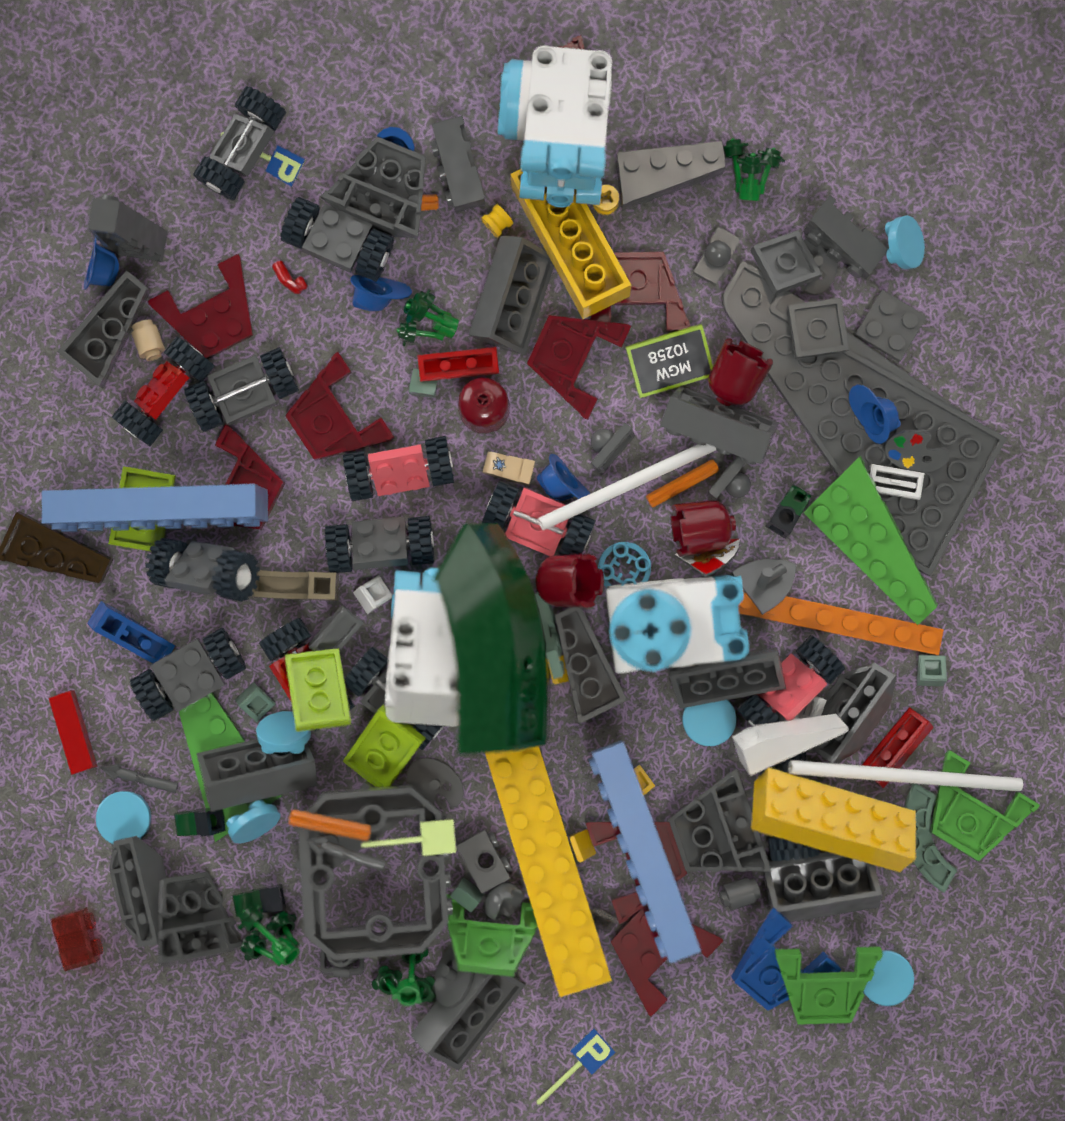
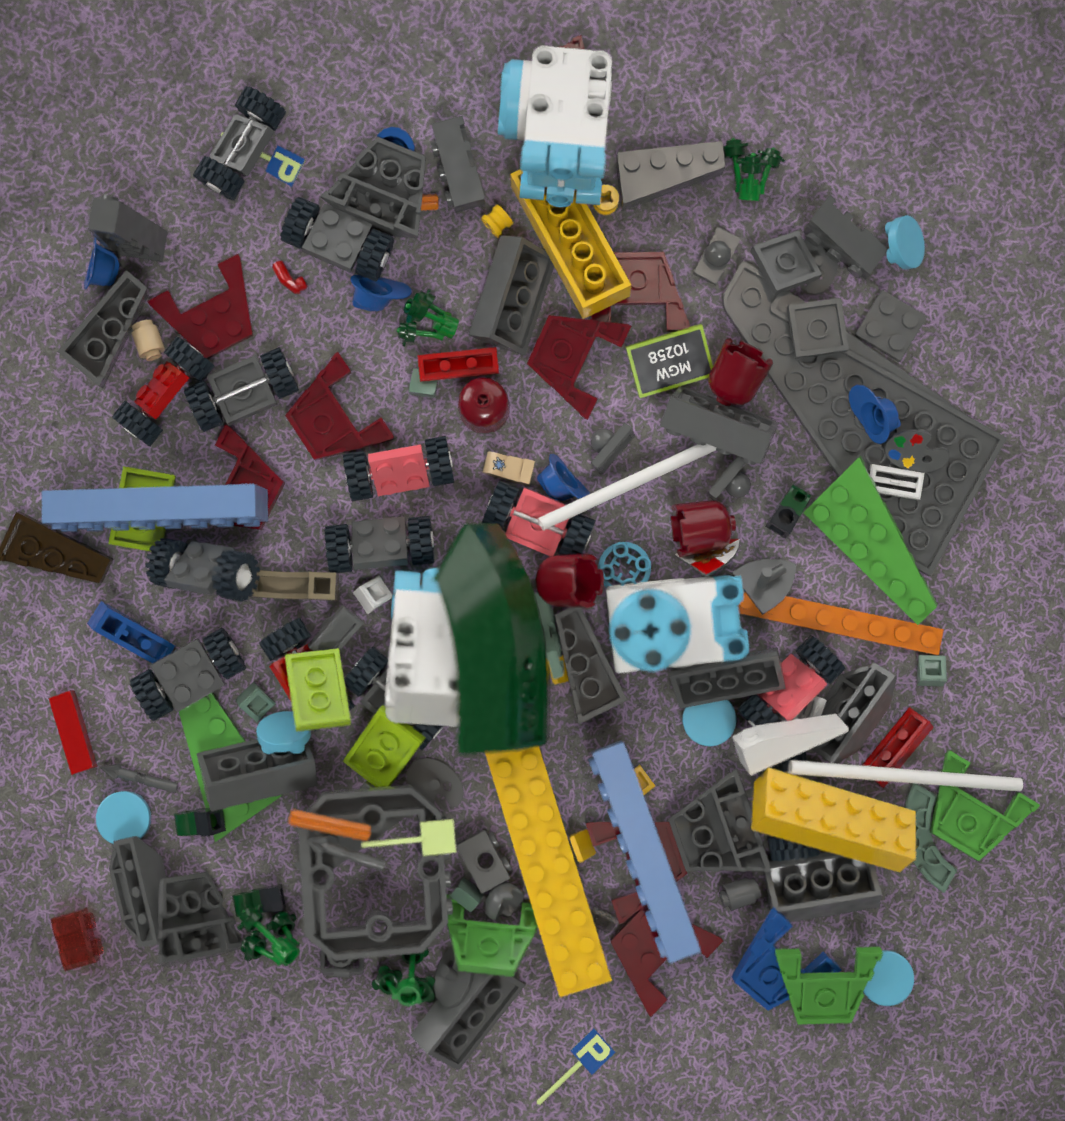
(253, 823): medium azure tile -> none
(682, 483): orange axle -> none

